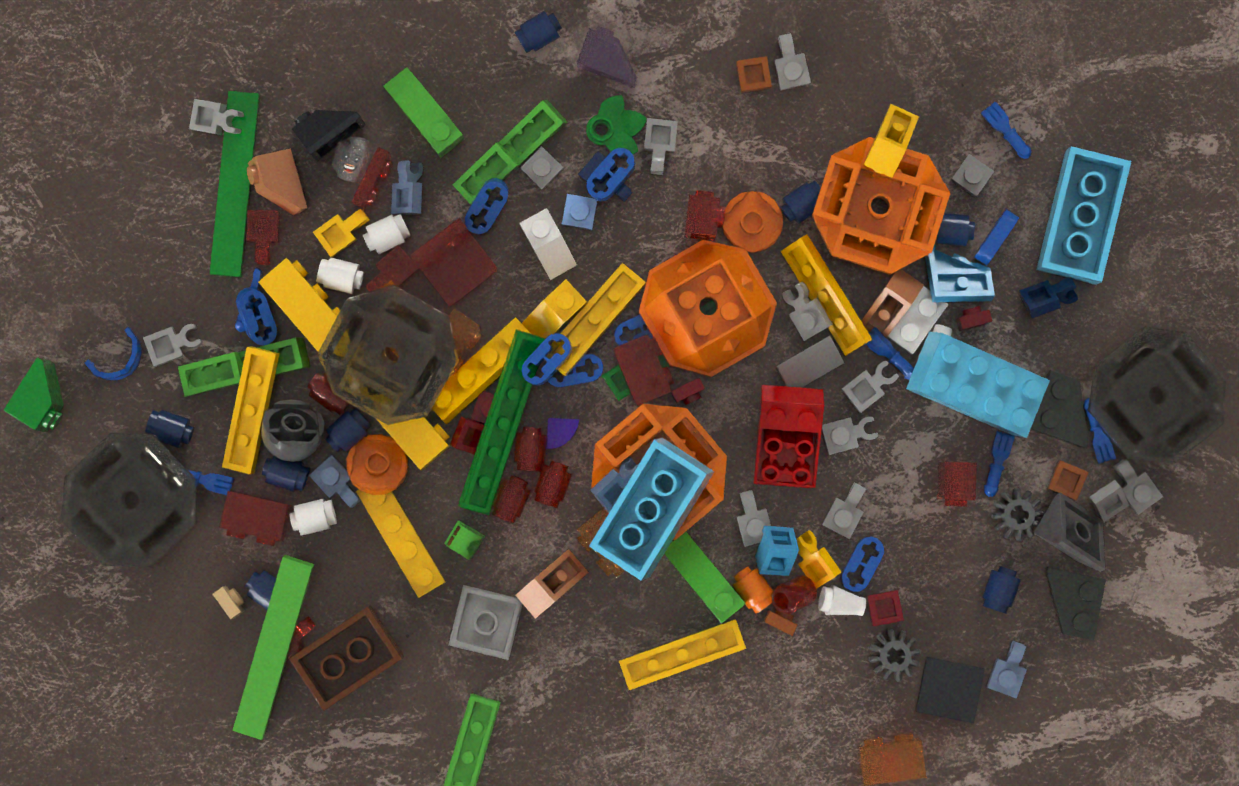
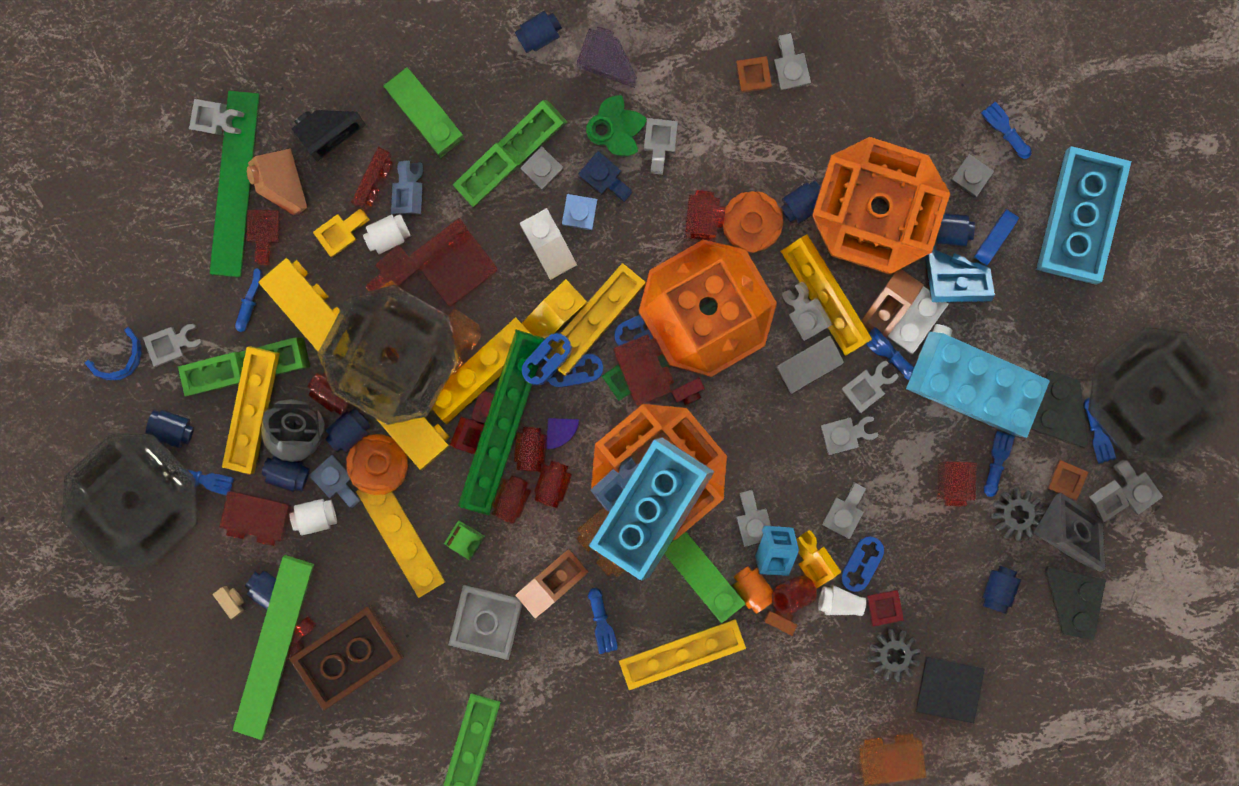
(38, 397): green slope -> none
(262, 313): blue beam -> none
(339, 275): white brick -> none
(352, 158): clear head -> none
(481, 202): blue beam -> none
(604, 633): none -> blue piece
(616, 179): blue beam -> none
(788, 436): red slope -> none
(891, 141): yellow slope -> none
(973, 317): dark red plate -> none
(1008, 675): sand blue plate -> none
(1047, 298): dark blue plate -> none

